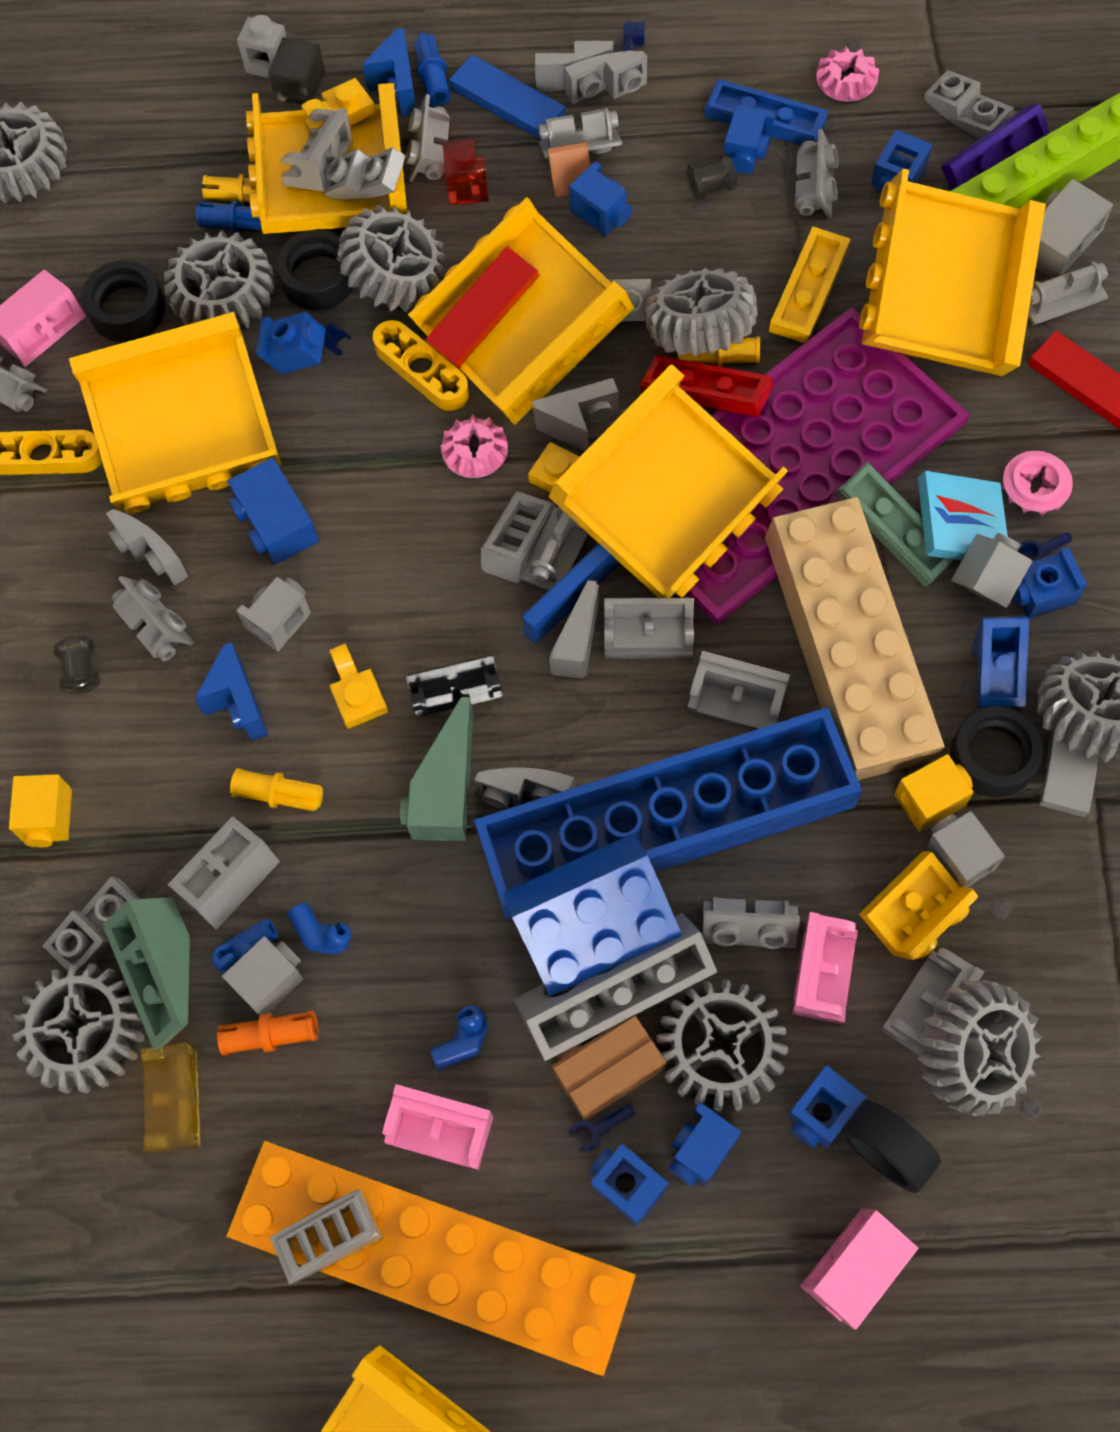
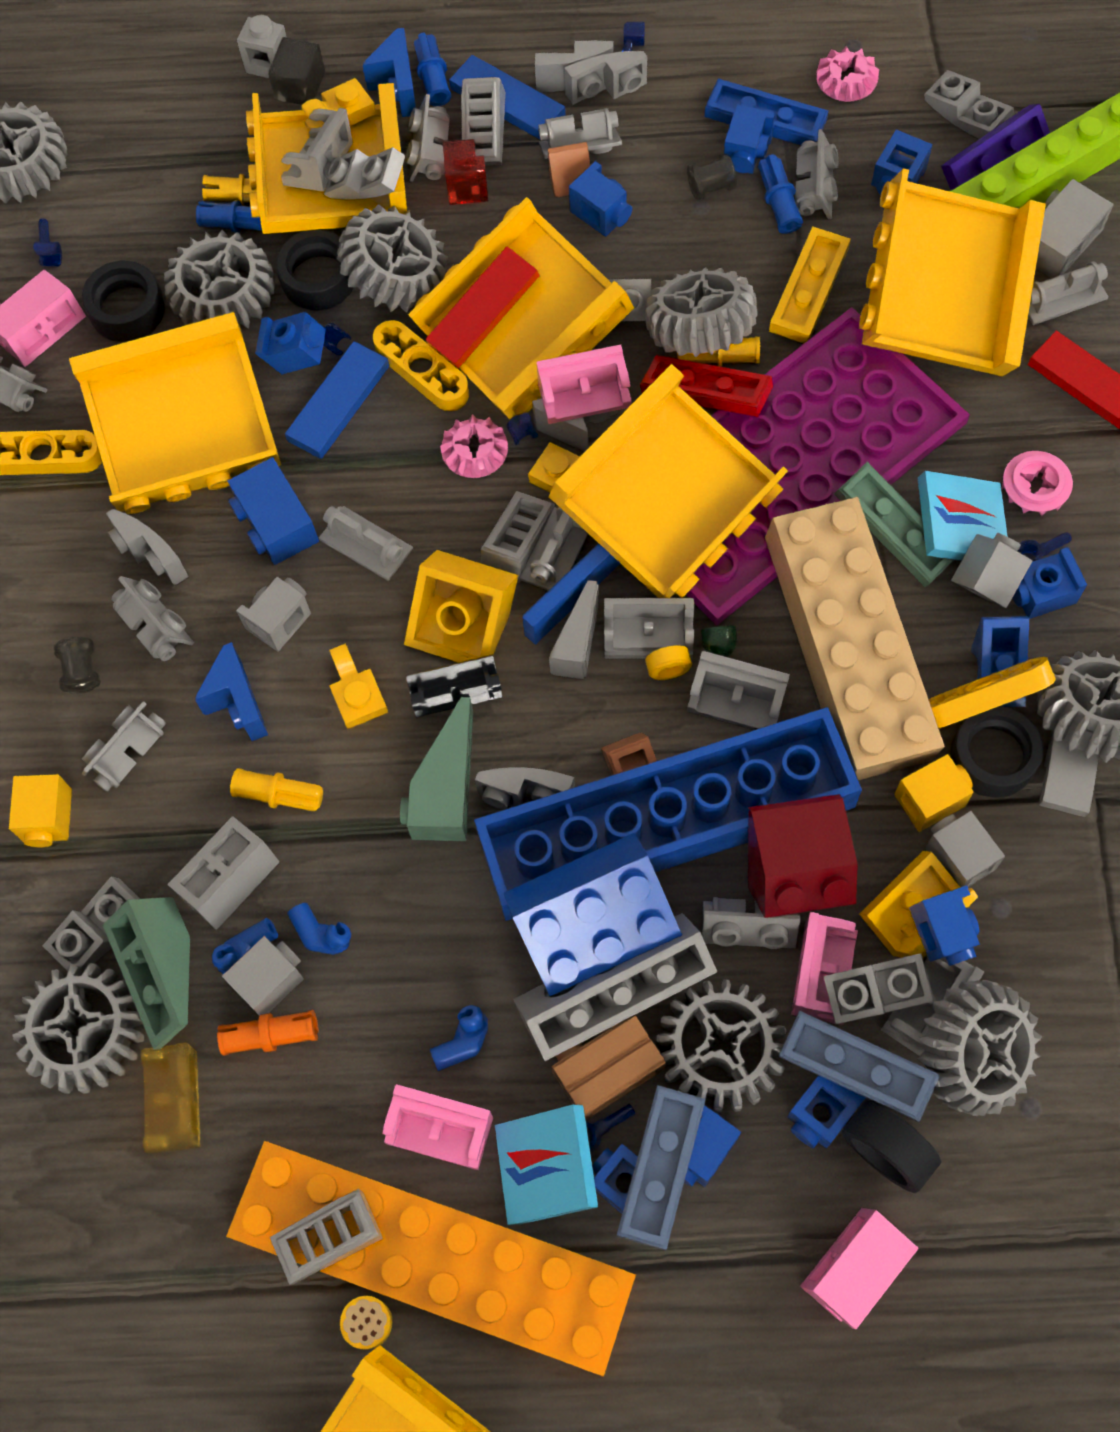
(49, 252): none -> clear blue hand
(133, 731): none -> light grey hinge
(337, 400): none -> blue tile
(364, 541): none -> light grey hinge
(366, 1322): none -> tile
(459, 607): none -> yellow slope
(483, 96): none -> light grey slope
(520, 427): none -> clear blue hand
(546, 1165): none -> medium azure tile
(584, 384): none -> bright pink hinge
(628, 753): none -> nougat slope
(661, 1168): none -> sand blue tile
(668, 662): none -> yellow tile
(719, 640): none -> clear green hinge
(780, 194): none -> blue axle
(801, 856): none -> dark red slope
(859, 1066): none -> sand blue tile
(878, 988): none -> light grey slope
(947, 926): none -> blue brick
(992, 691): none -> yellow beam

